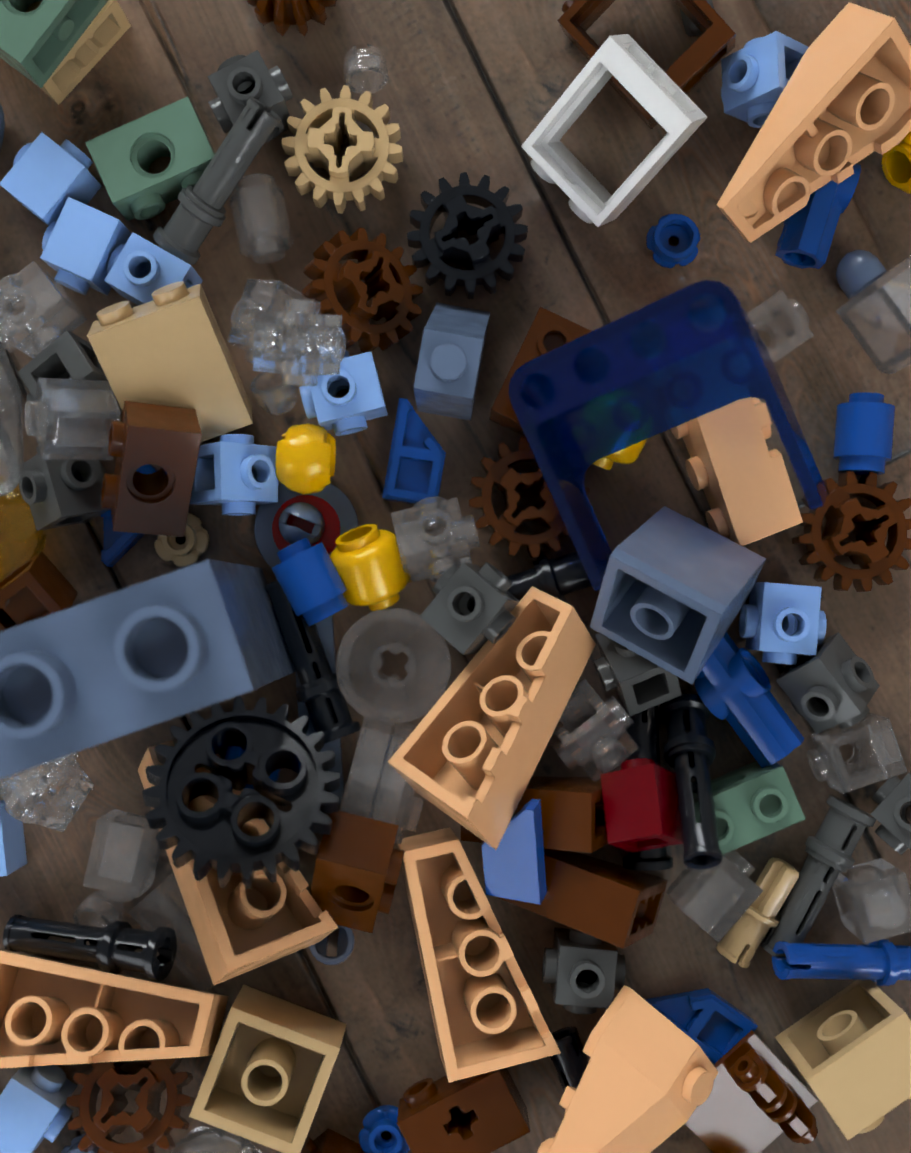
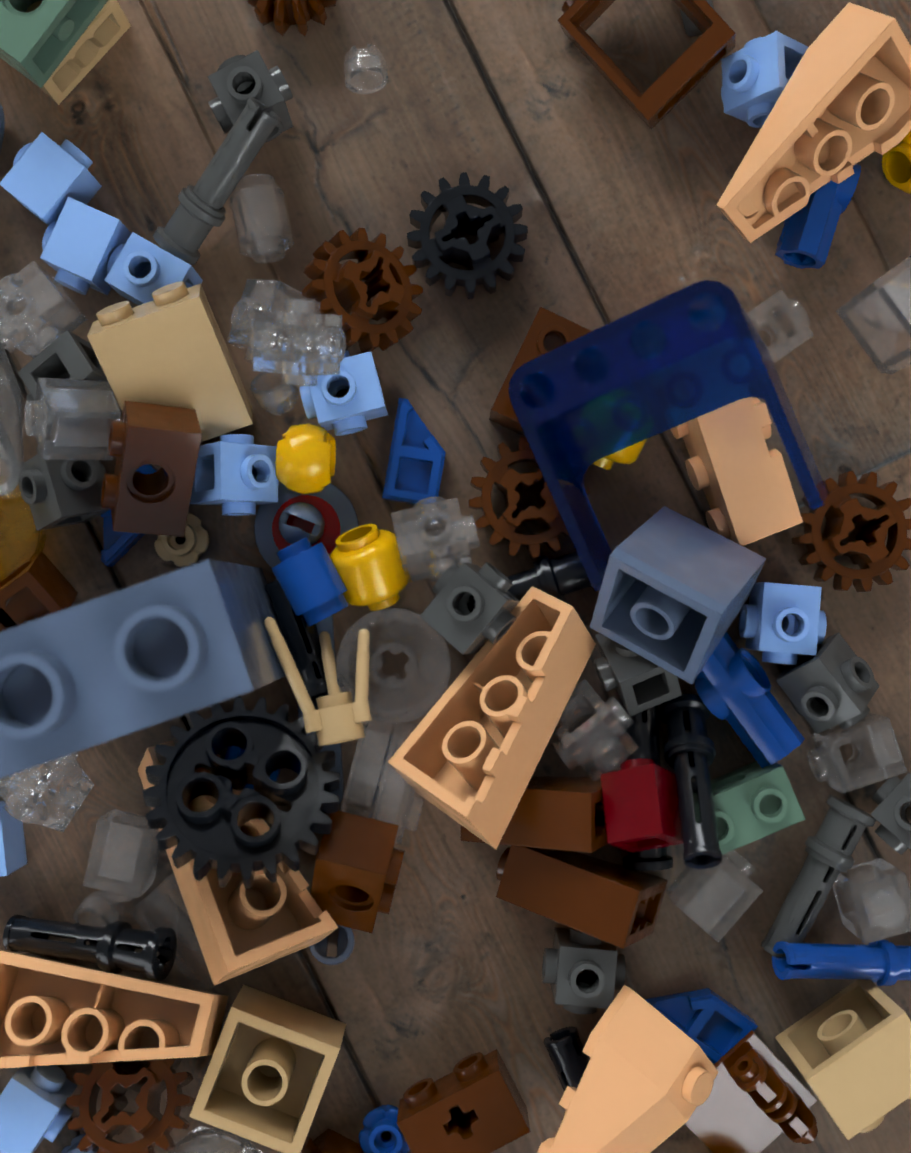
(129, 150): sand green brick -> none
(321, 142): tan gear -> none
(337, 715): none -> tan plant
(450, 361): sand blue slope -> none
(472, 980): light nougat wedge -> none
(518, 863): tile -> none
(652, 88): white window -> none
(683, 230): blue plate -> none
(748, 932): tan axle -> none
(858, 271): sand blue hinge -> none
(864, 433): blue brick -> none

